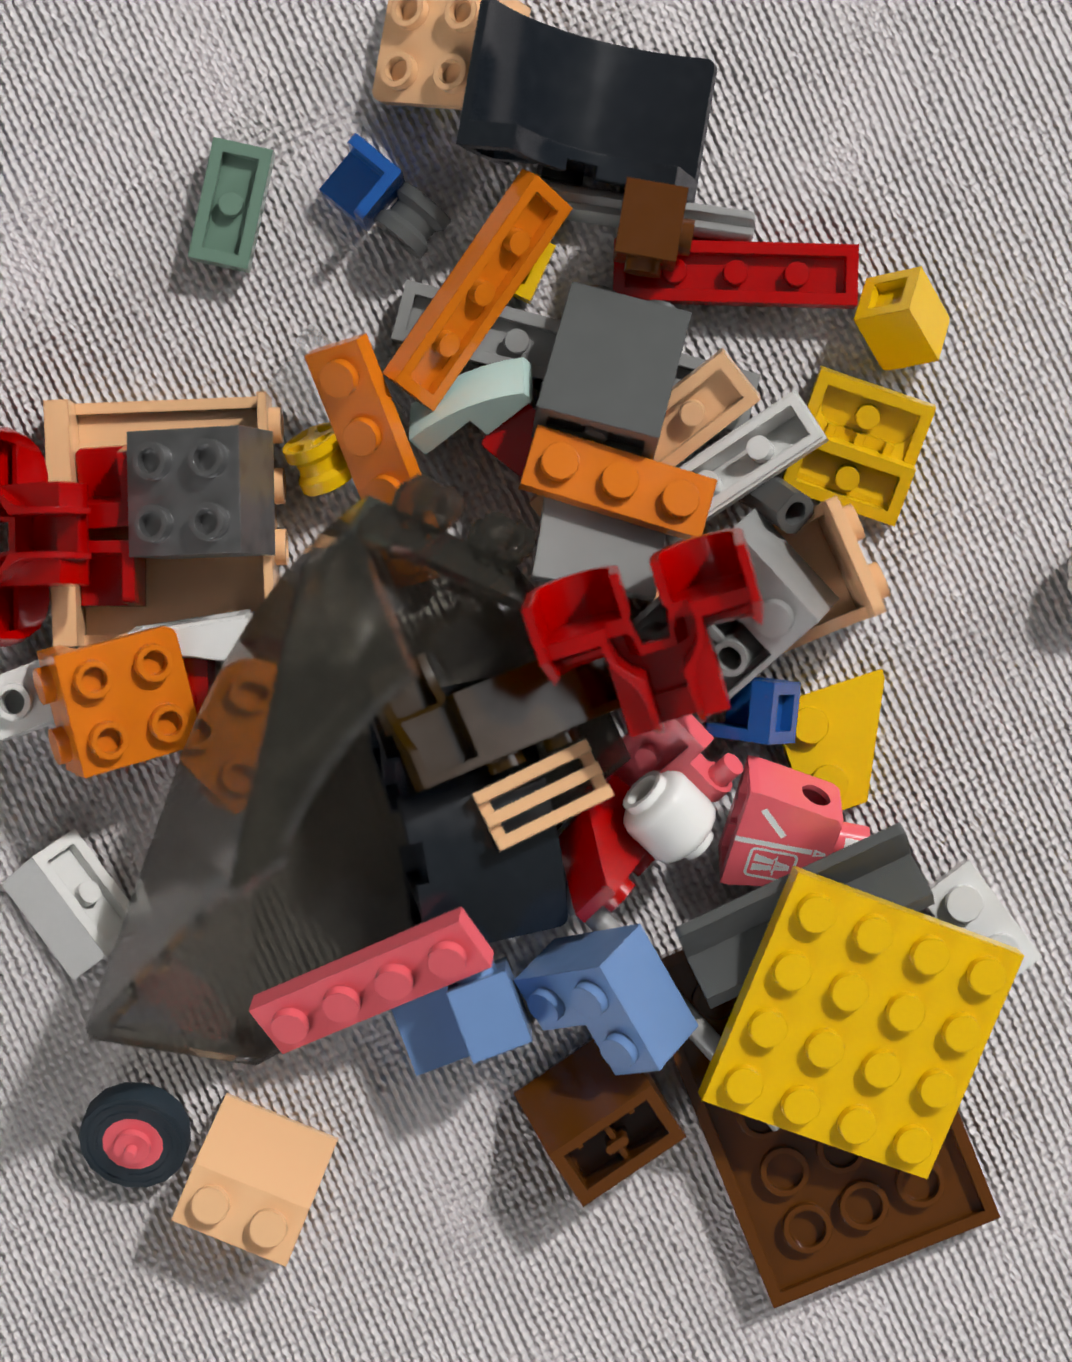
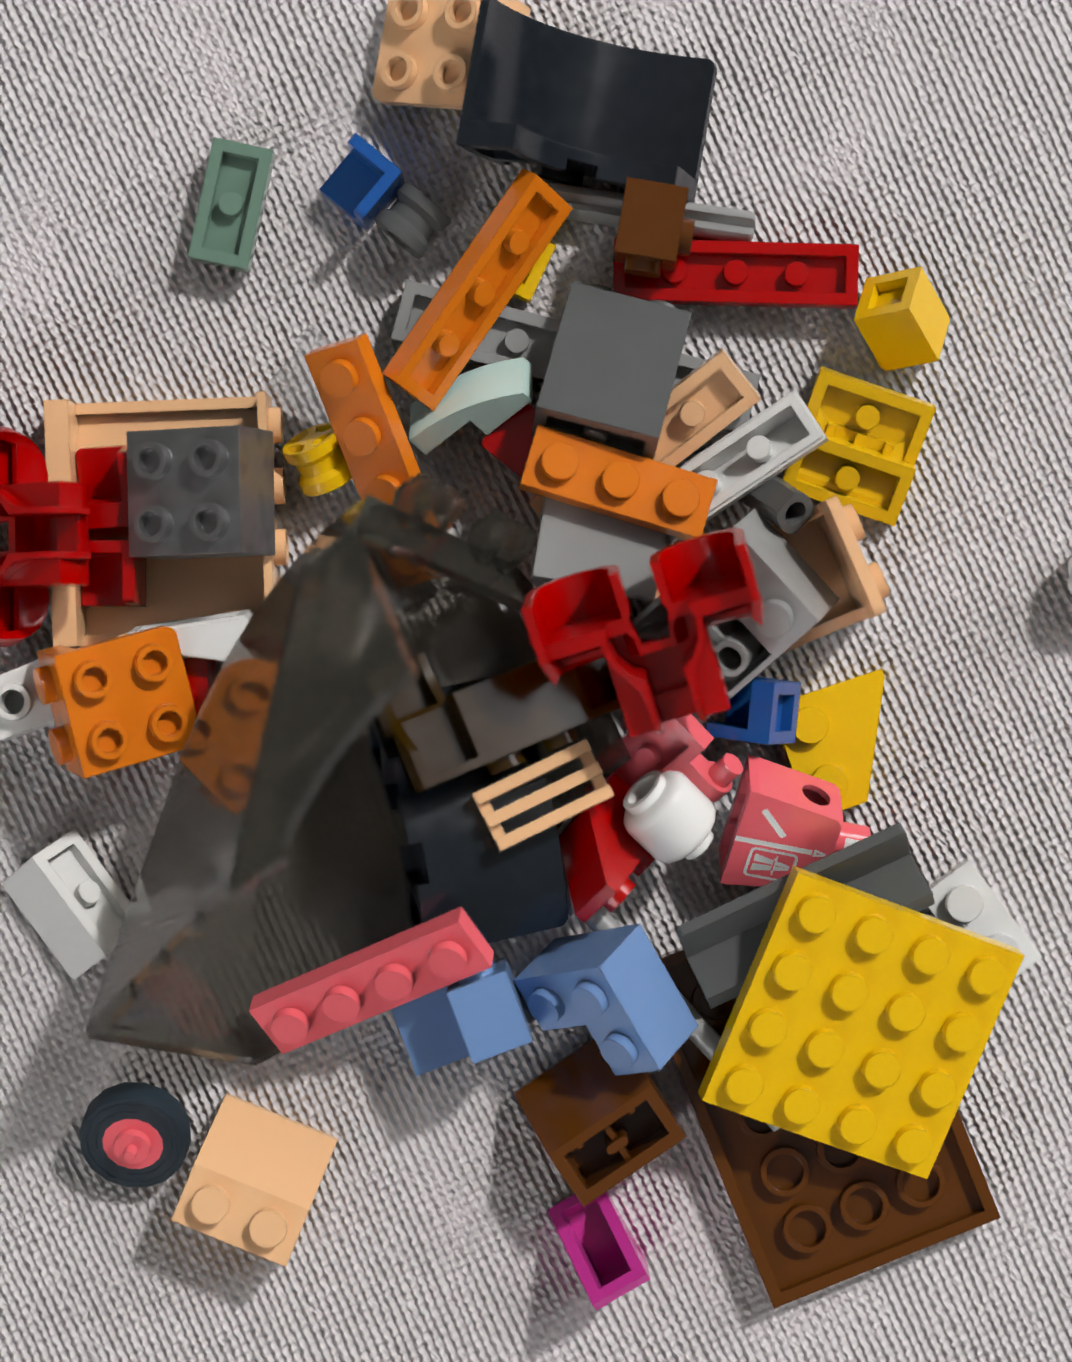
(600, 1248): none -> dark pink slope

